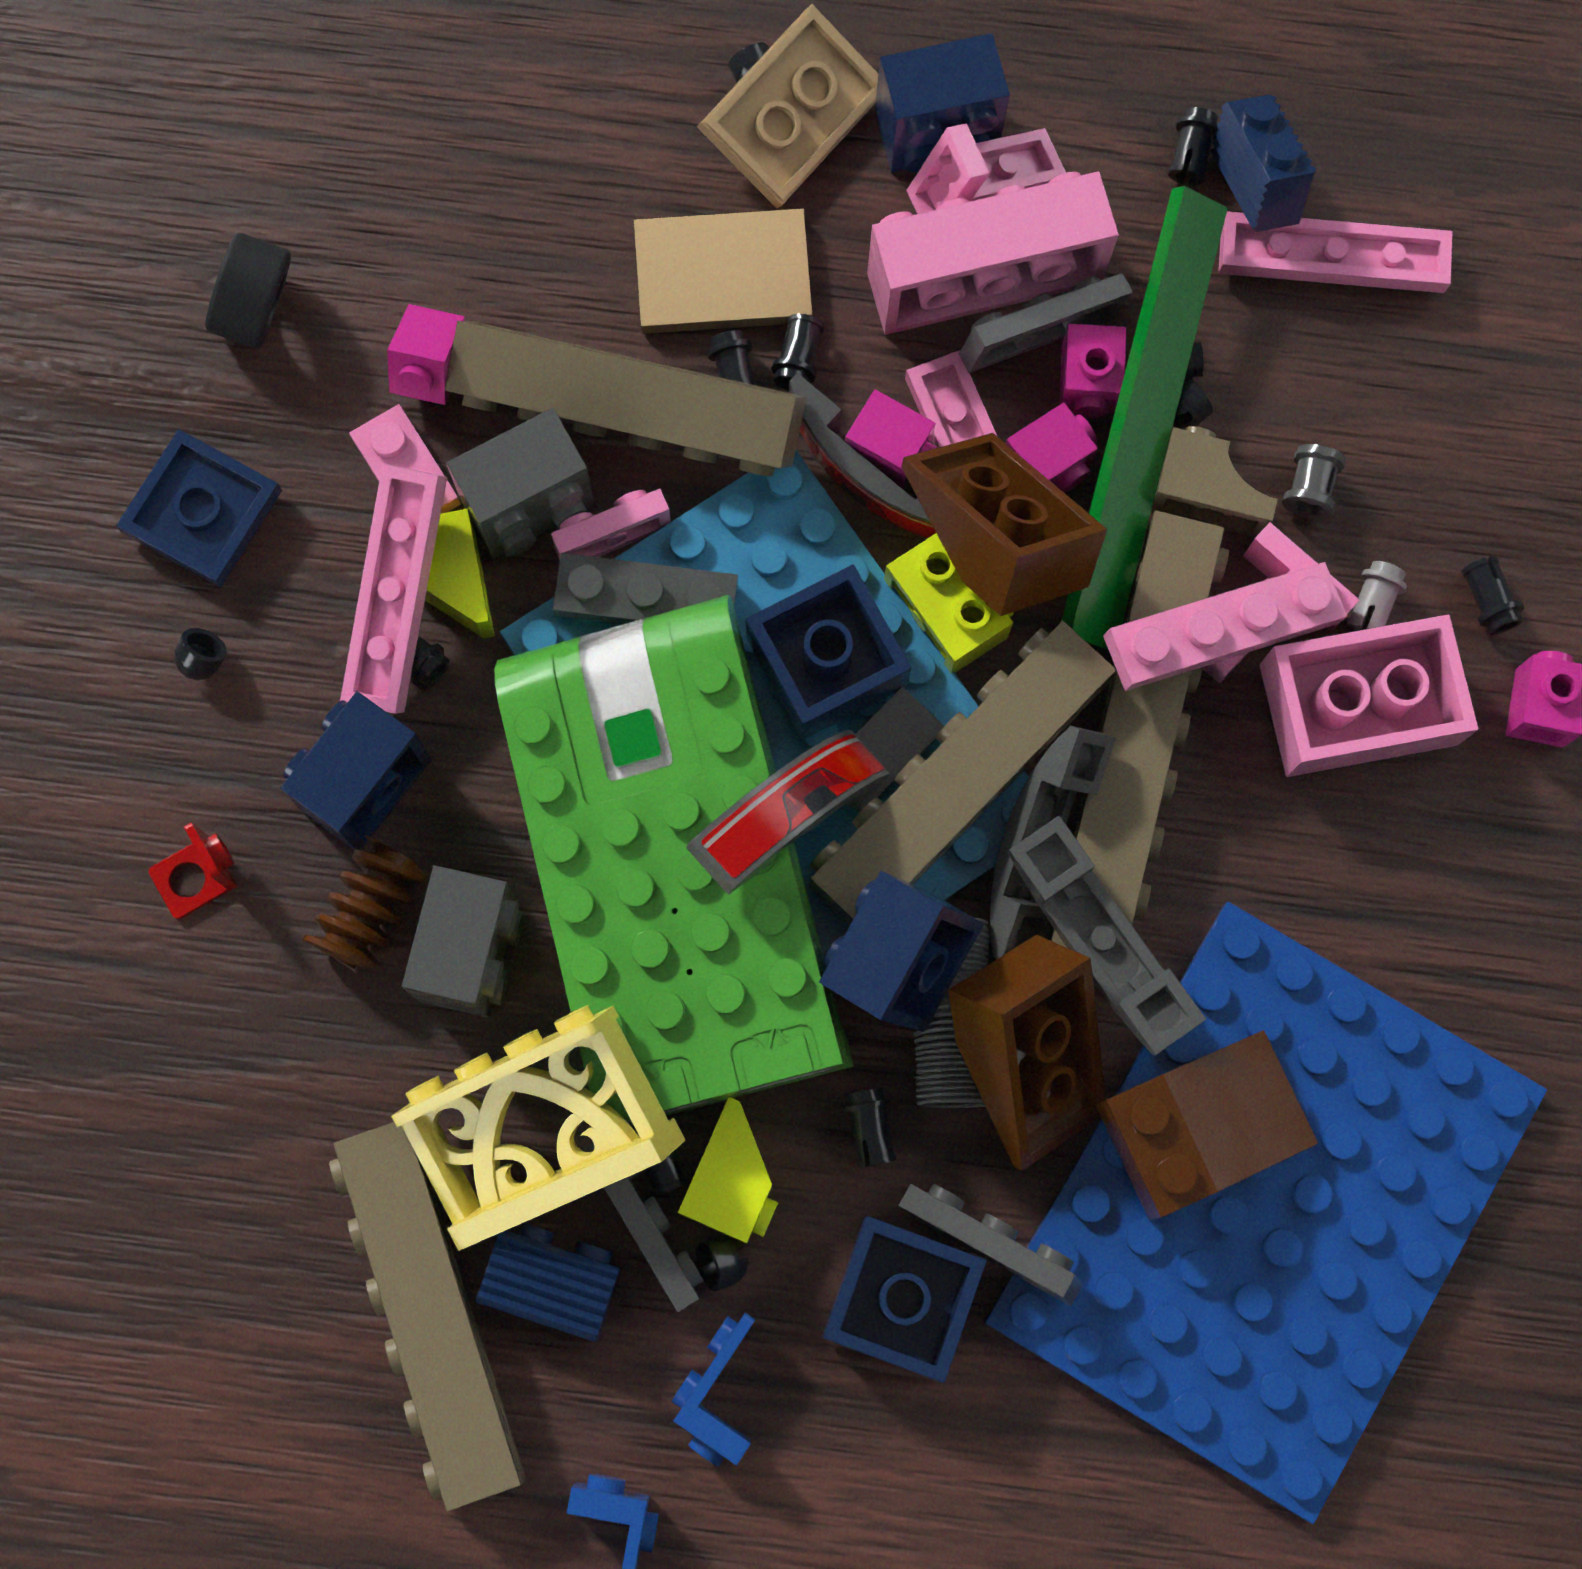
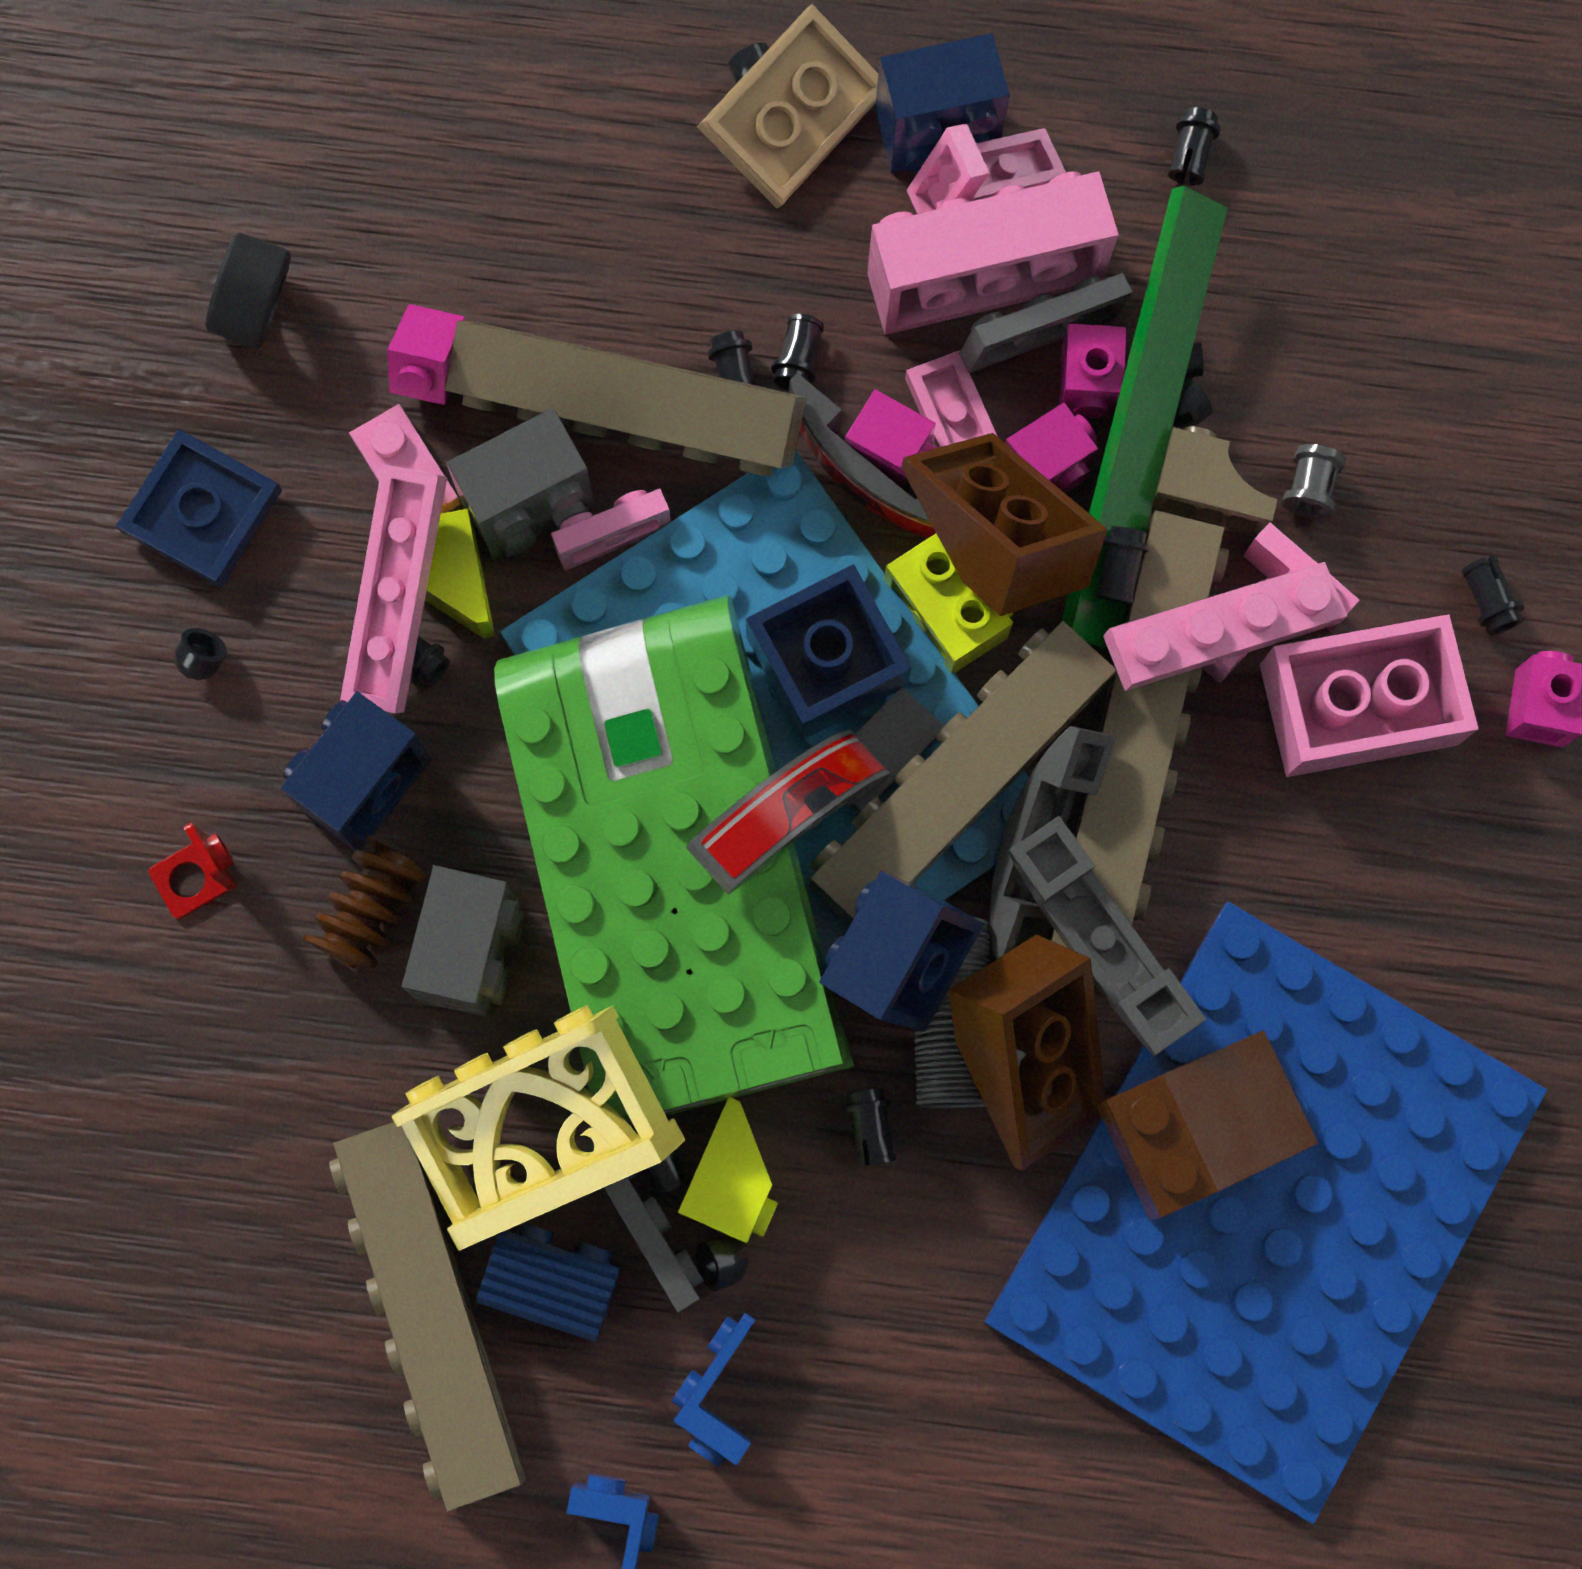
(632, 590): dark grey plate -> none
(722, 270): tan tile -> none
(904, 1299): dark blue brick -> none
(993, 1241): dark grey plate -> none
(1121, 564): none -> black pin
(1263, 162): dark blue brick -> none
(1339, 253): bright pink plate -> none
(1377, 595): light grey pin -> none

